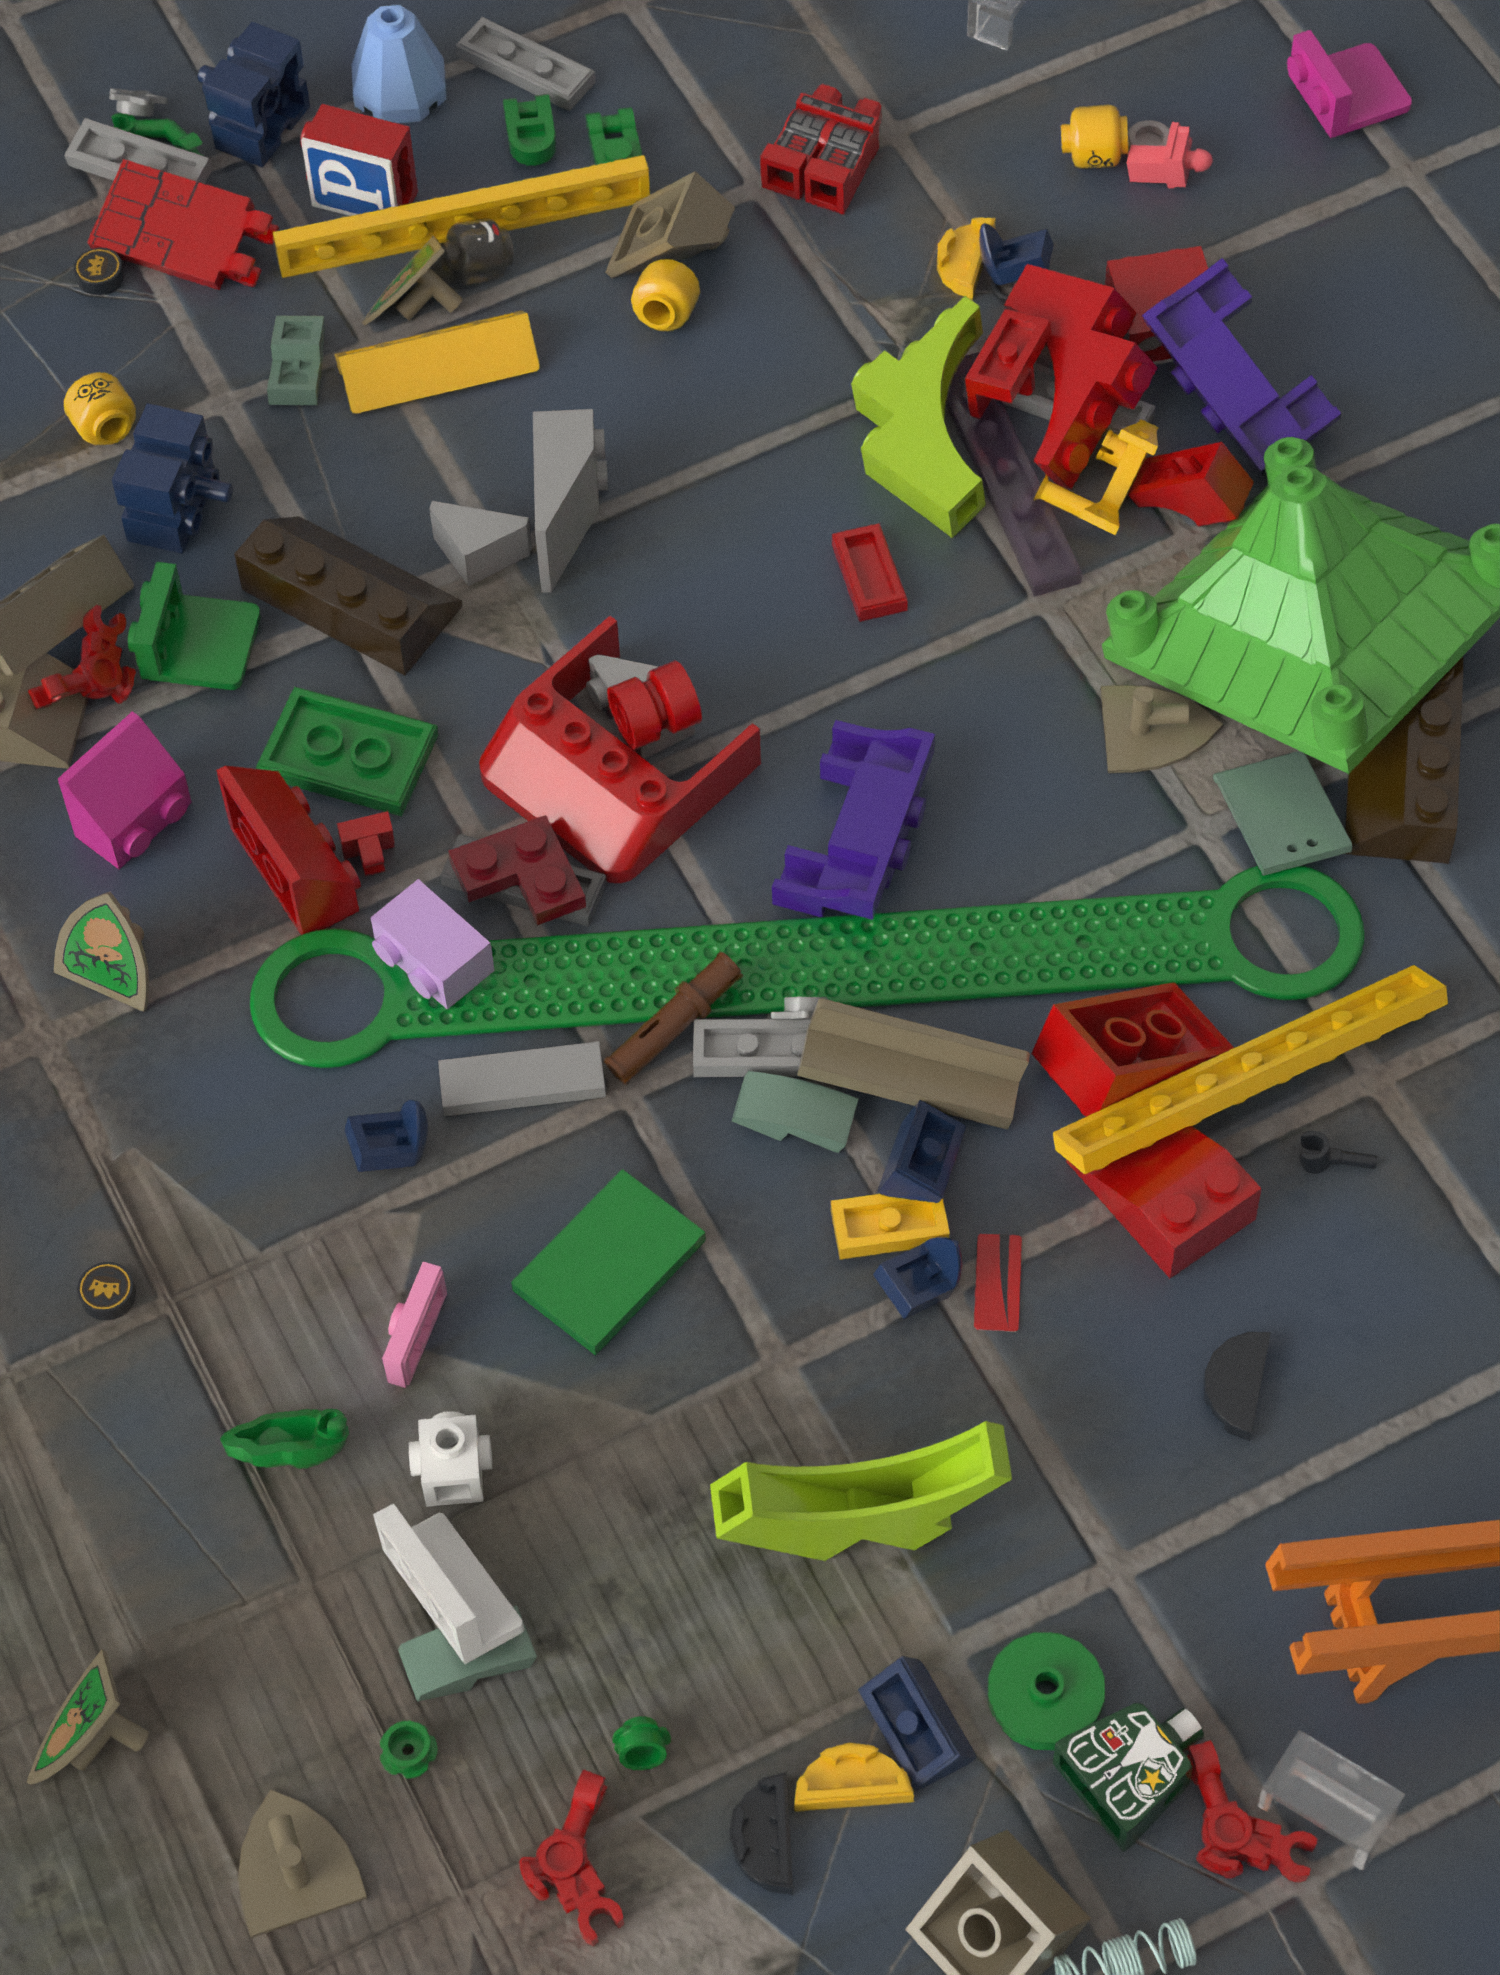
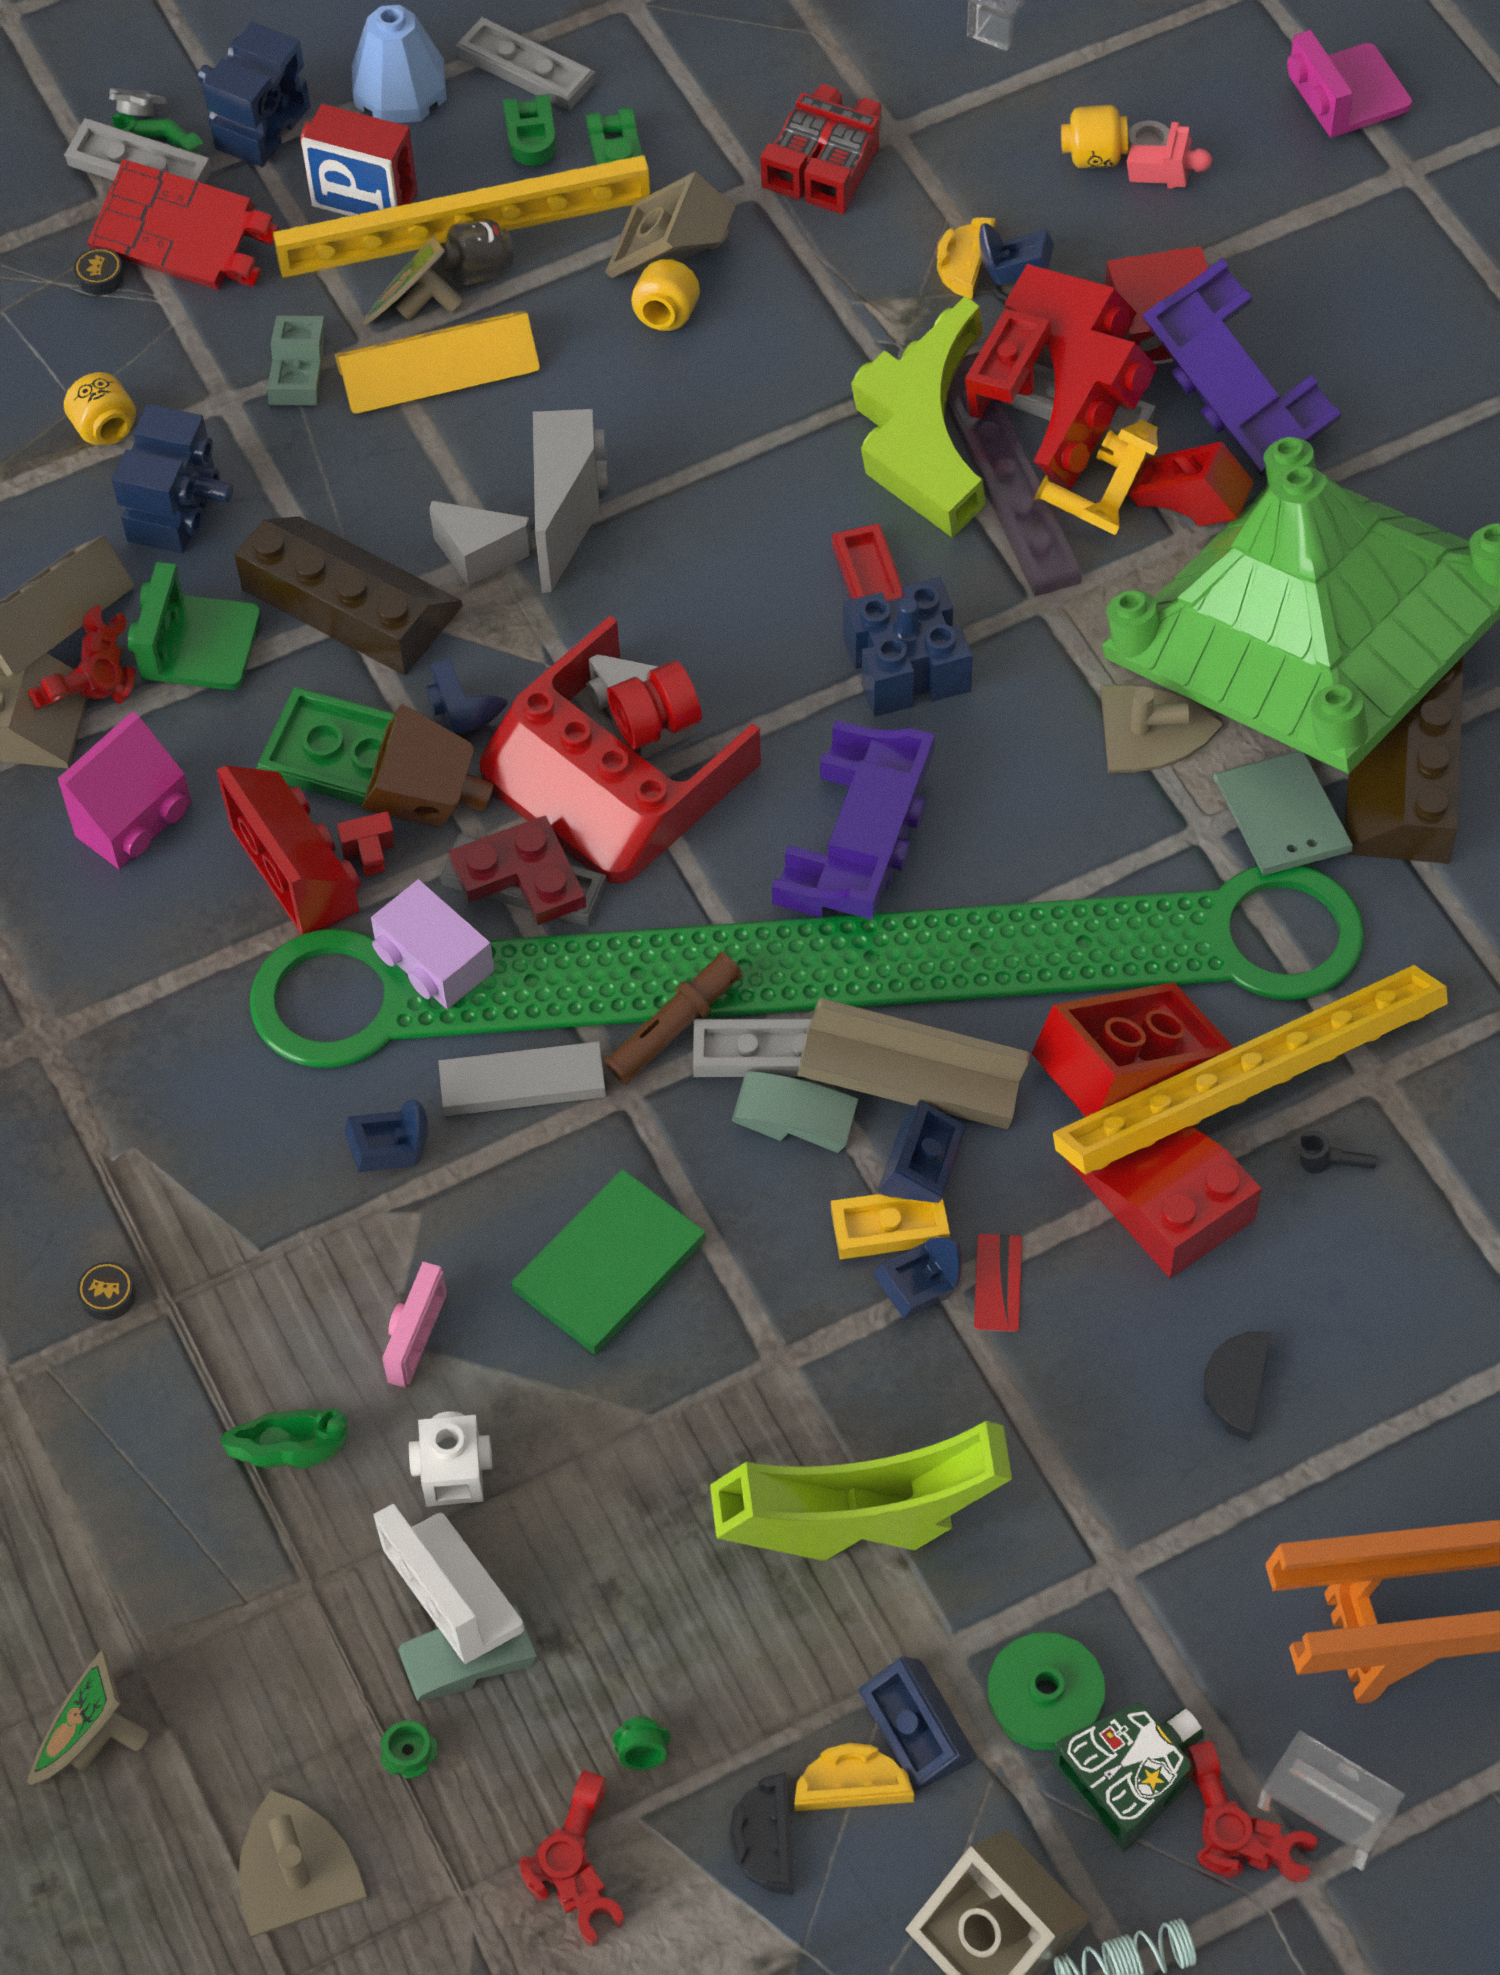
(104, 951): shield -> none
(423, 772): none -> reddish brown torso
(460, 713): none -> dark blue plate
(797, 1008): light grey plate -> none
(907, 646): none -> dark blue brick

